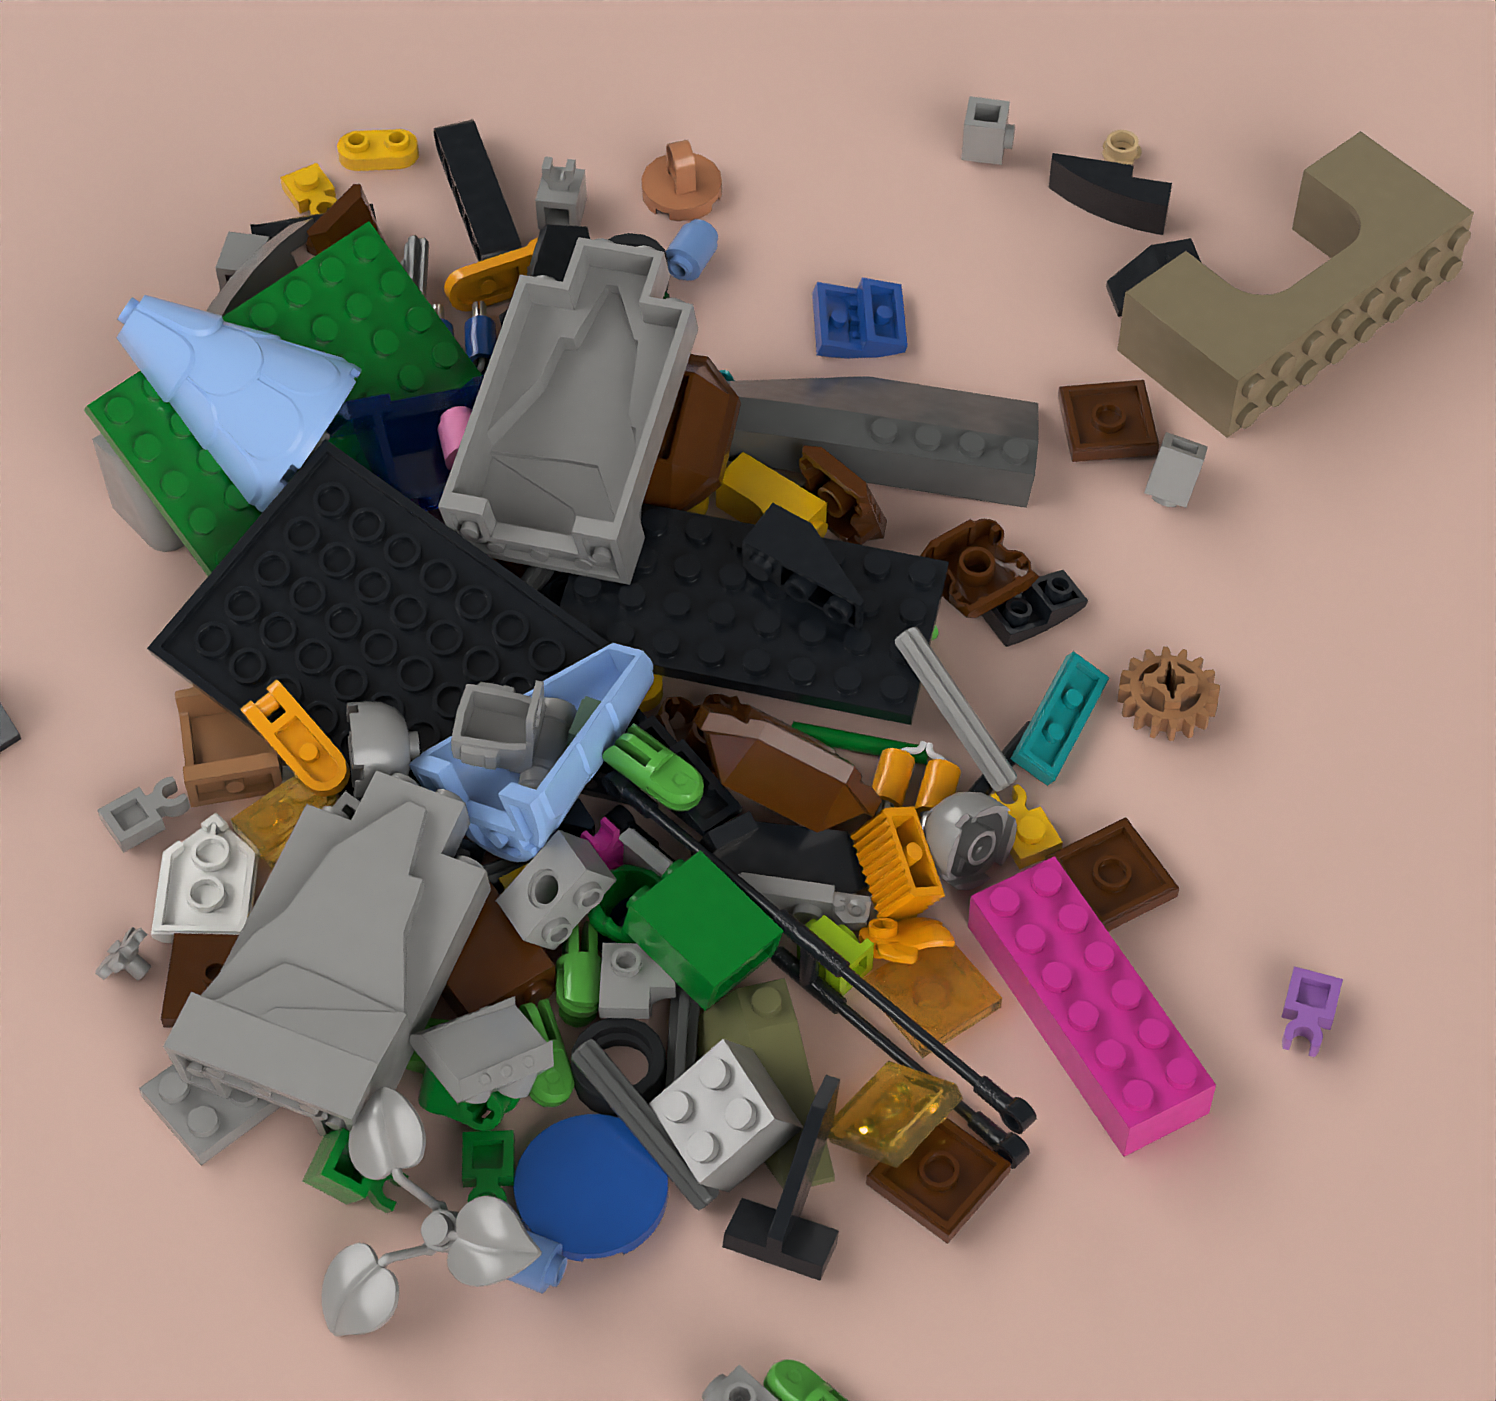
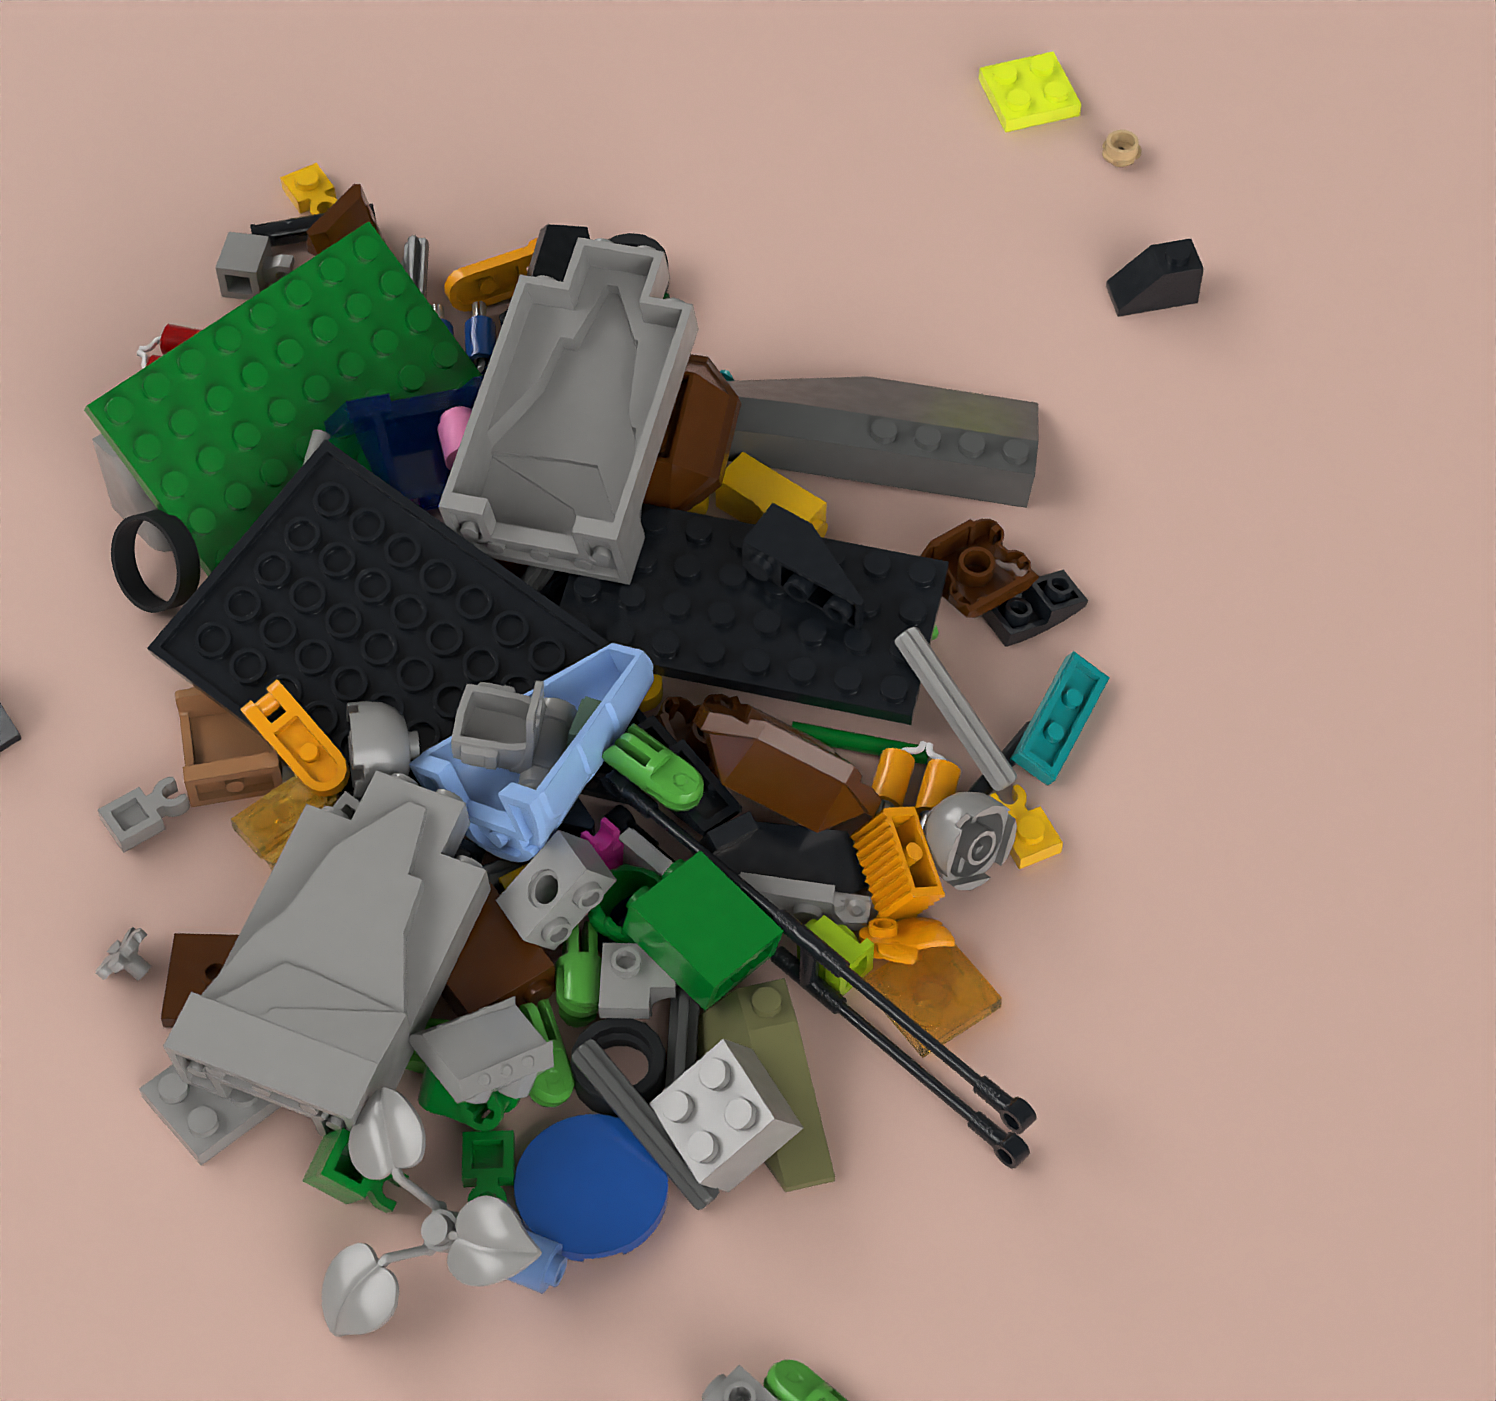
(126, 568): none -> black tyre
(205, 883): white tile -> none
(238, 389): light blue cone -> none
(262, 269): dark grey slope -> none
(378, 150): yellow plate -> none
(476, 190): black beam -> none
(561, 194): light grey brick -> none
(681, 183): nougat tile -> none
(691, 249): medium blue brick -> none
(780, 1233): black piece -> none
(851, 506): reddish brown slope -> none
(859, 320): blue slope -> none
(893, 1113): clear yellow plate -> none
(942, 1179): reddish brown plate -> none
(987, 130): light grey brick -> none
(1029, 91): none -> neon yellow plate
(1090, 1006): dark pink brick -> none
(1108, 420): reddish brown plate -> none
(1111, 192): black slope -> none
(1117, 873): reddish brown plate -> none
(1168, 693): medium nougat gear -> none
(1175, 471): light grey brick -> none
(1242, 351): dark tan arch -> none
(1310, 1006): medium lavender plate -> none

